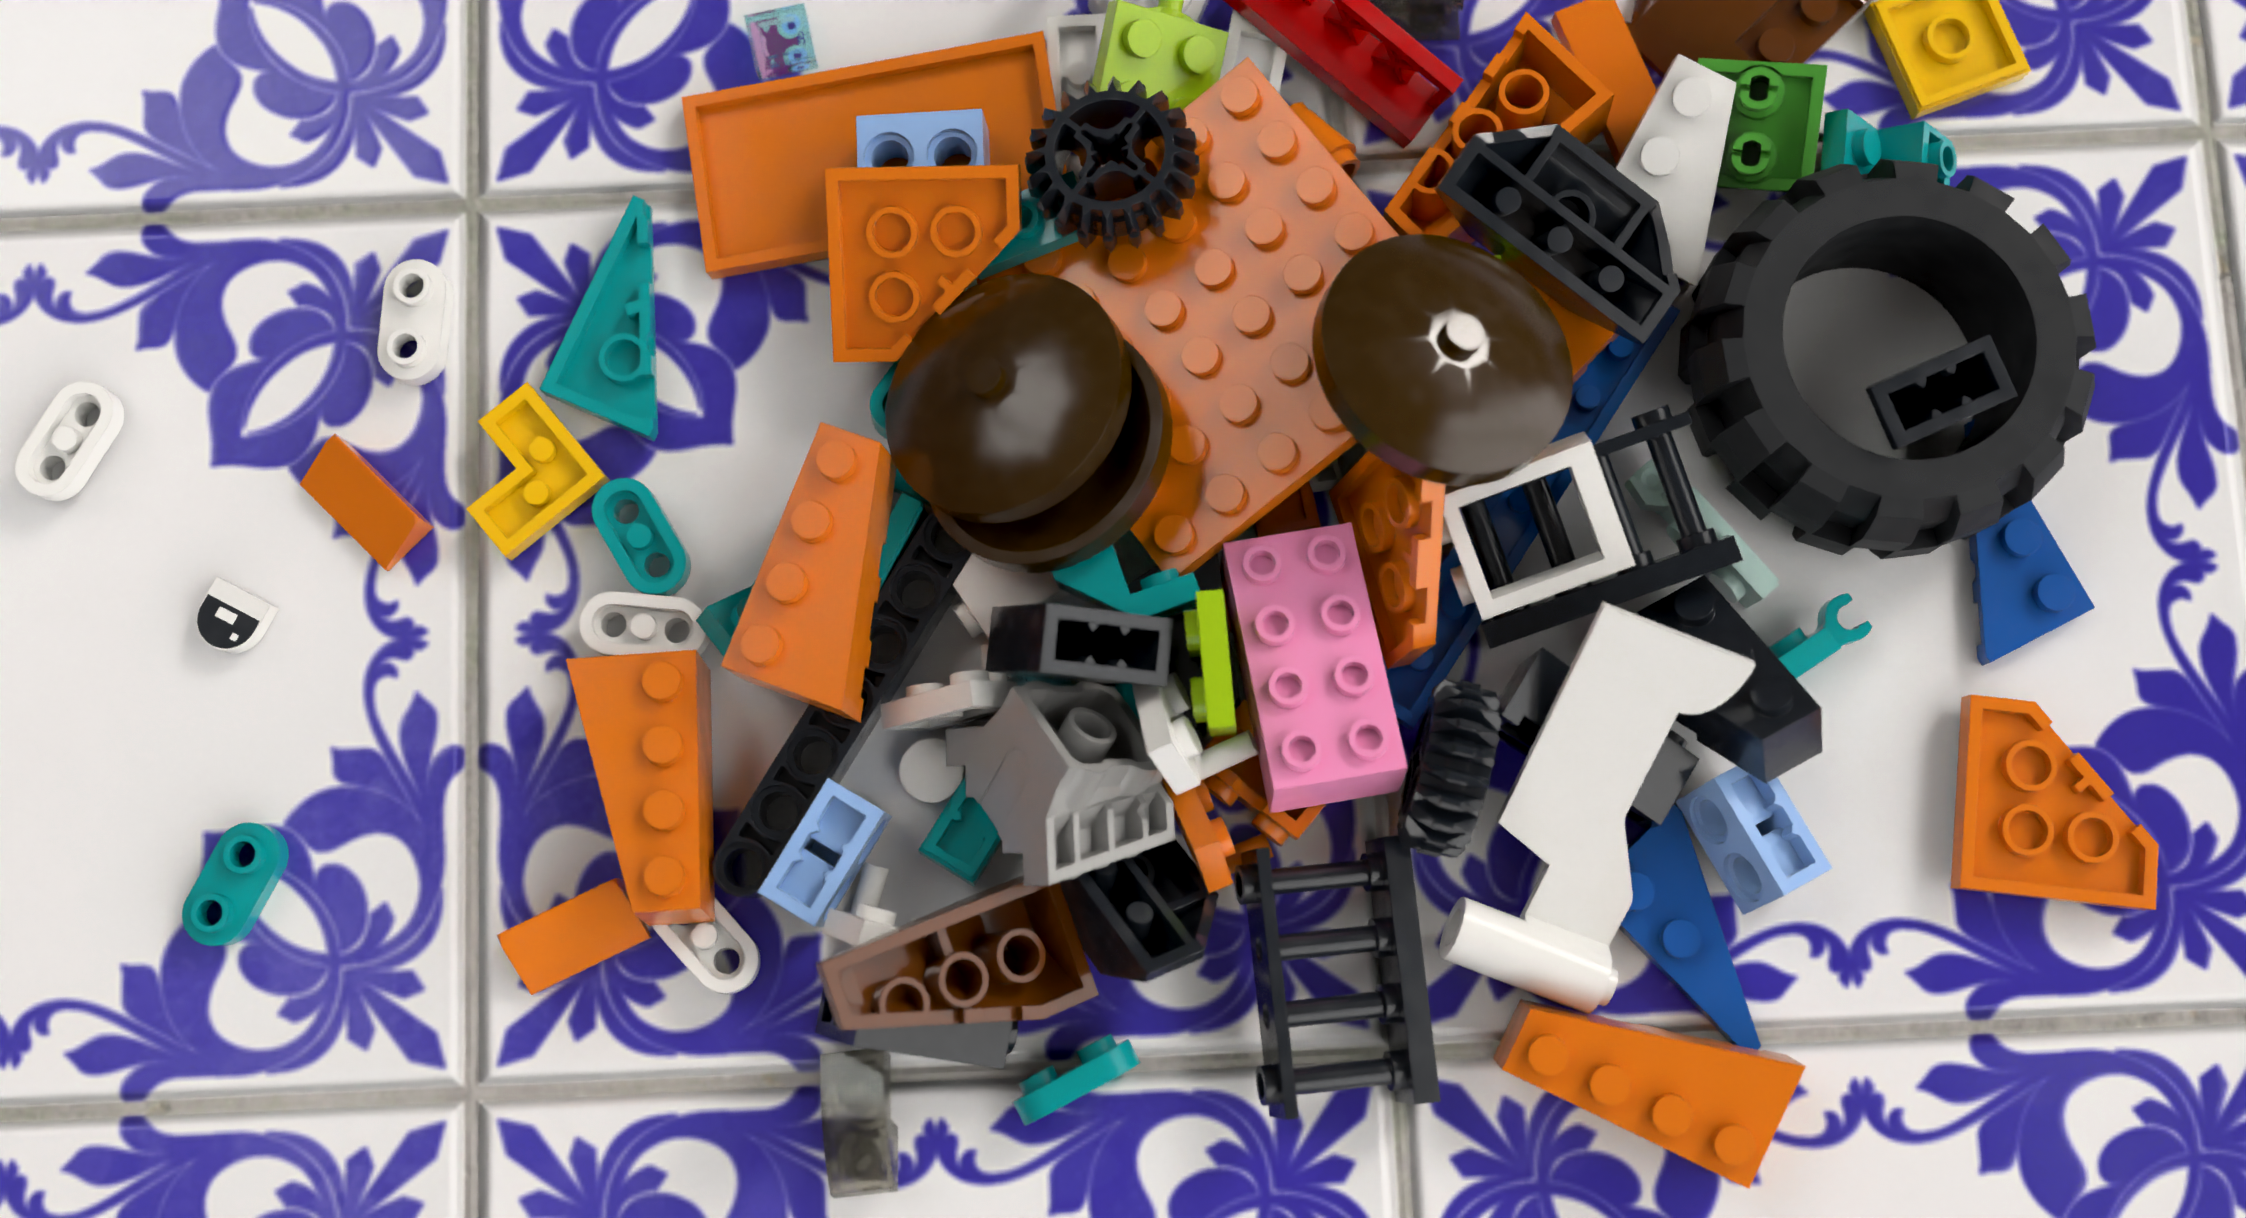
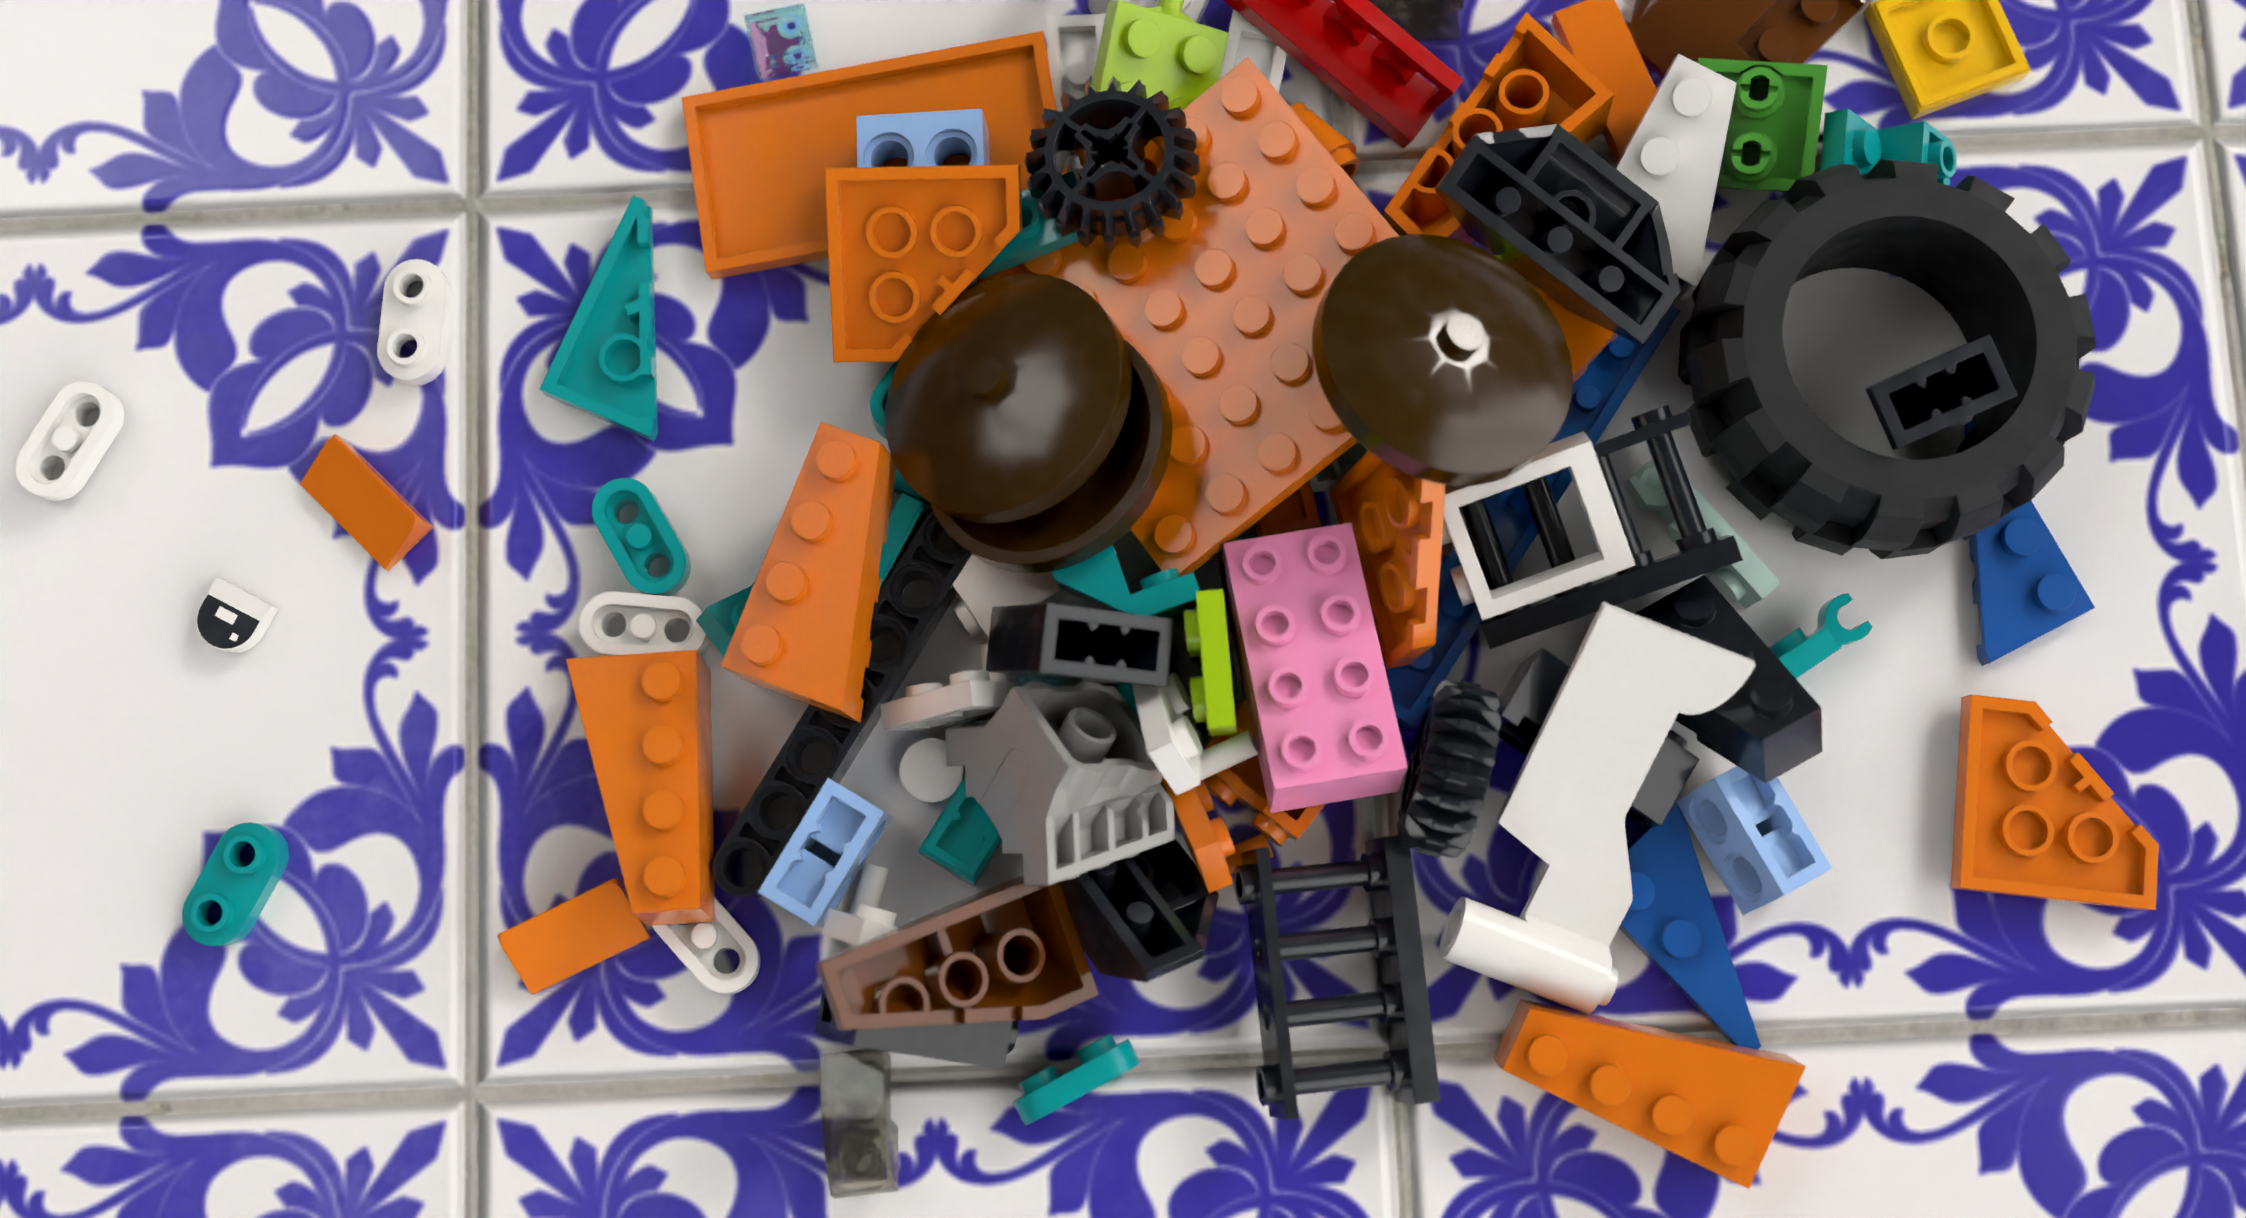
(549, 477): yellow plate -> none

